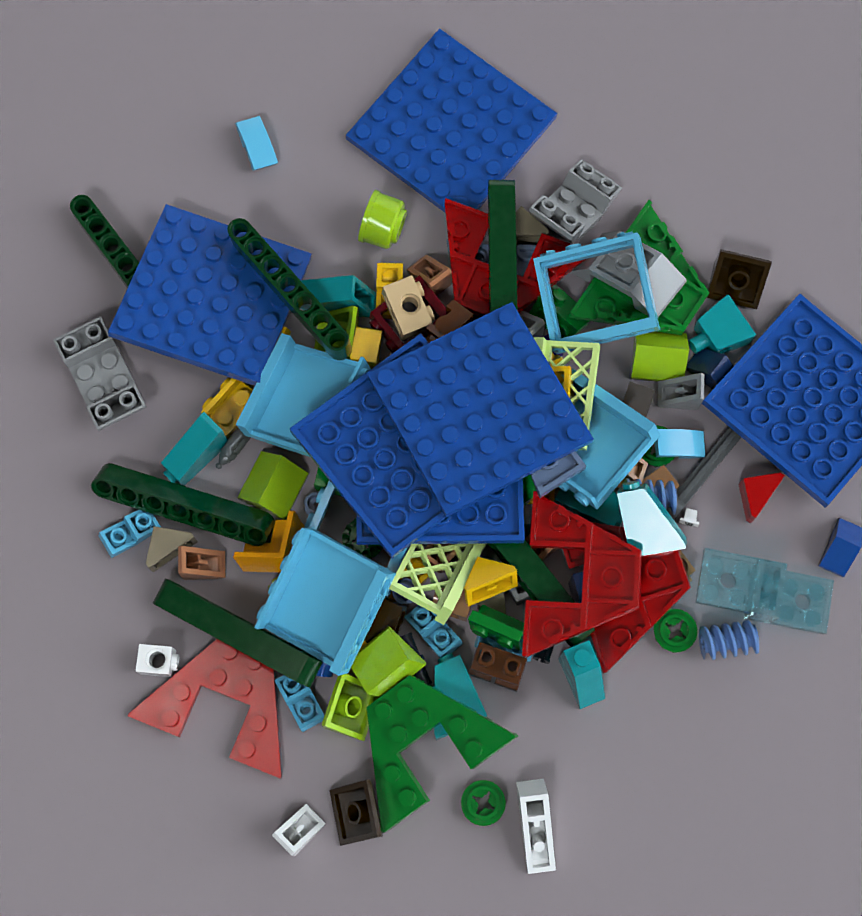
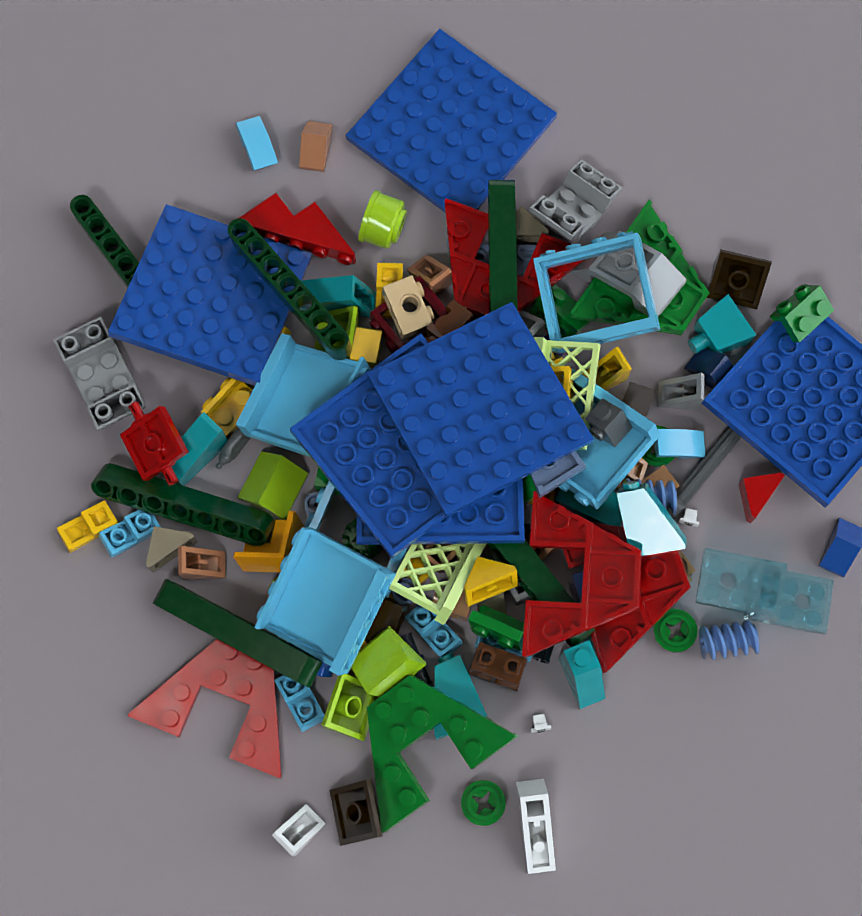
(87, 526): none -> yellow slope
(145, 660): white brick -> none
(153, 443): none -> red plate
(305, 231): none -> red slope
(315, 145): none -> nougat slope
(540, 724): none -> white piece
(608, 423): none -> dark grey brick
(612, 370): none -> yellow slope
(659, 356): lime slope -> none
(803, 311): none -> green bracket

